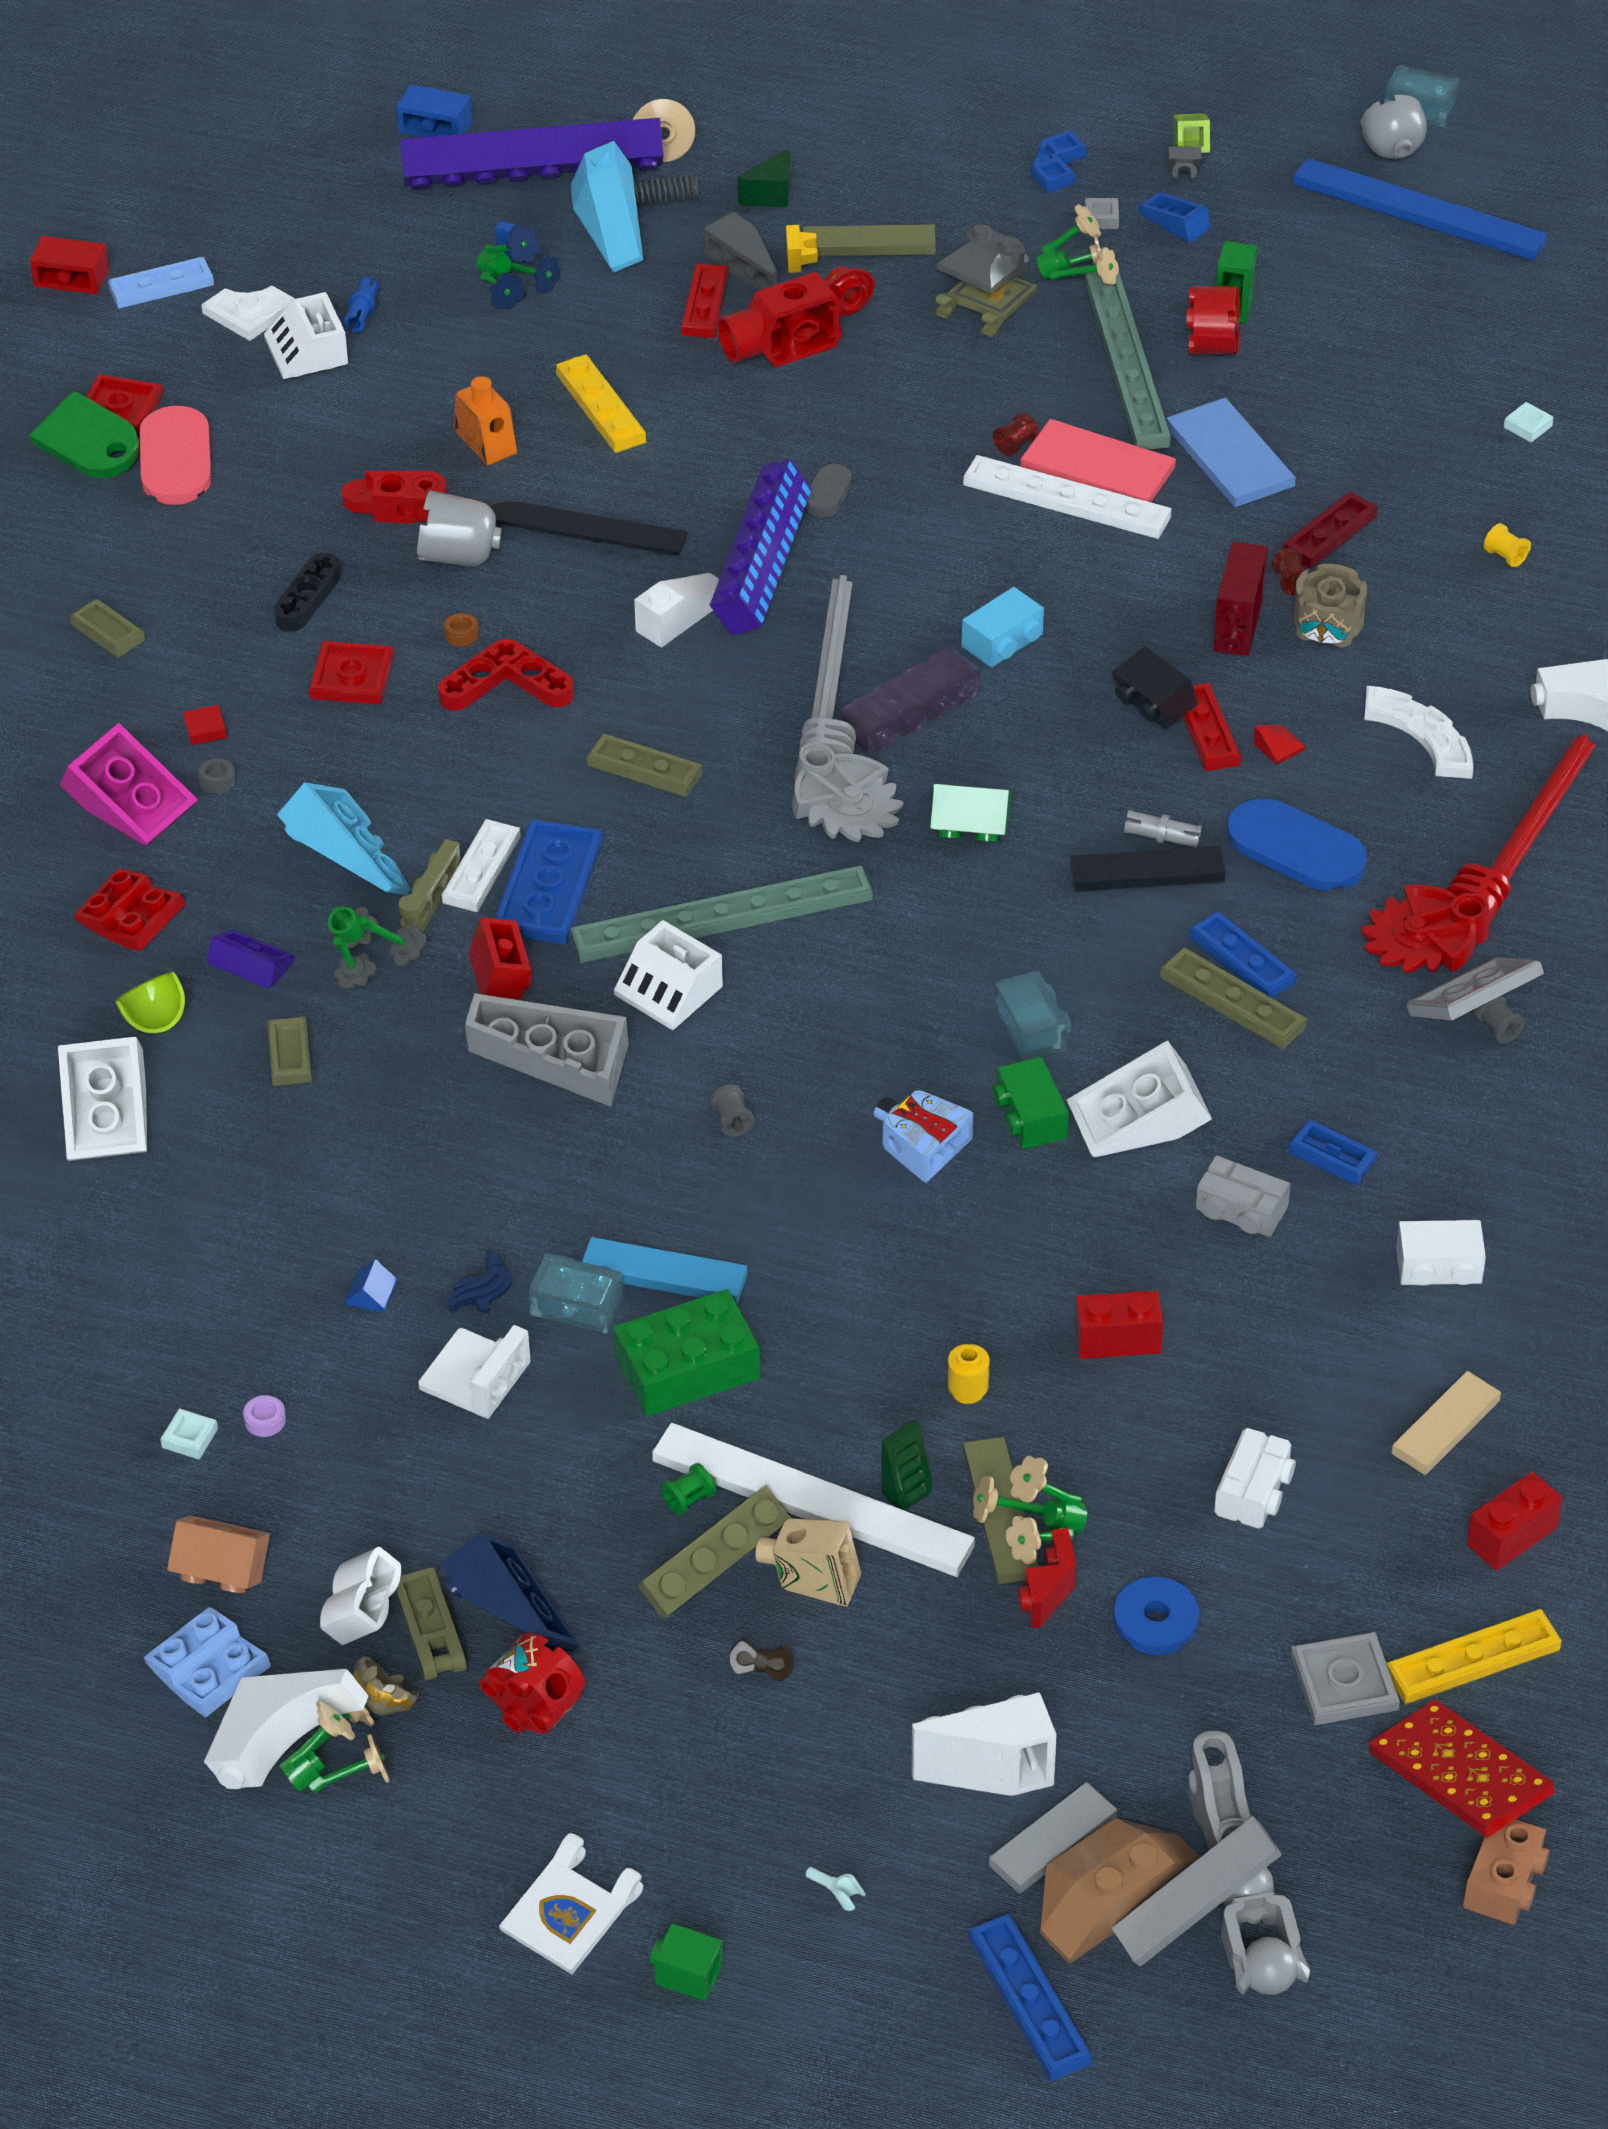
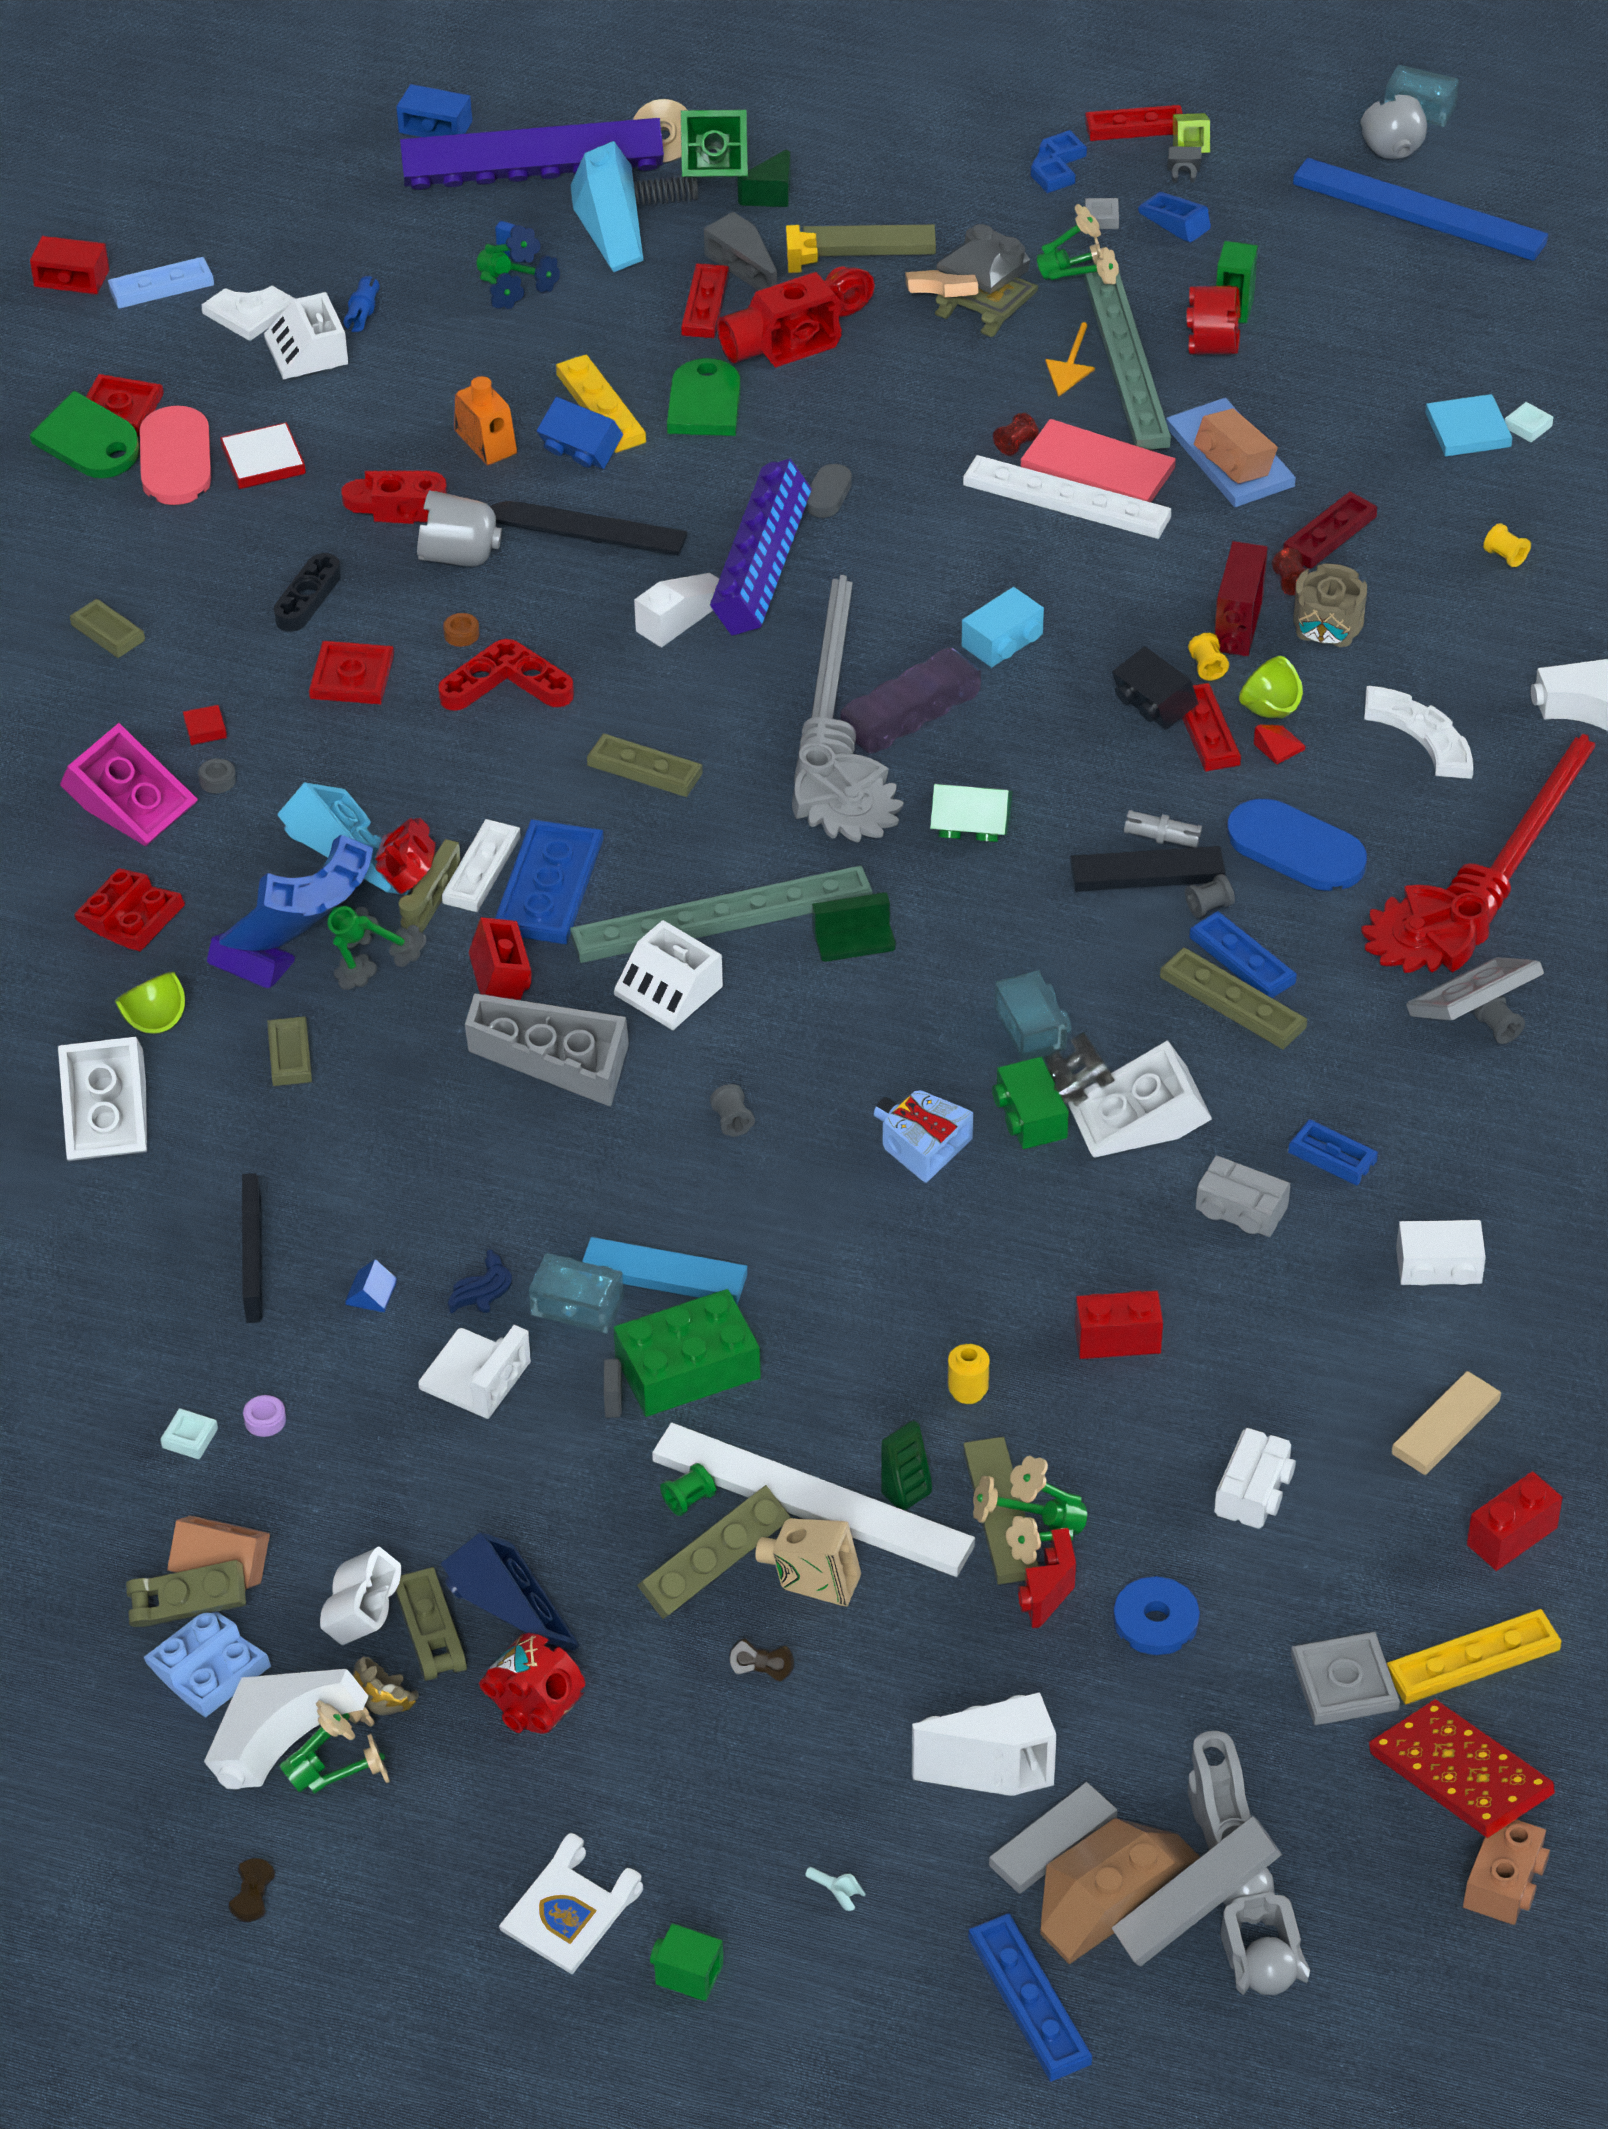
(186, 1593): none -> olive plate
(249, 1903): none -> dark brown piece
(252, 1247): none -> black tile
(262, 455): none -> white tile
(293, 905): none -> blue panel
(406, 854): none -> red piece
(579, 433): none -> blue brick
(612, 1388): none -> dark grey tile
(704, 402): none -> green tile
(718, 132): none -> green slope
(853, 927): none -> dark green panel
(941, 283): none -> light nougat tile
(1062, 1070): none -> clear smoke brick
(1067, 373): none -> light orange piece
(1131, 122): none -> red tile
(1206, 652): none -> yellow bush
(1209, 896): none -> dark grey bush
(1235, 445): none -> nougat brick
(1272, 689): none -> lime helmet
(1468, 425): none -> medium azure tile

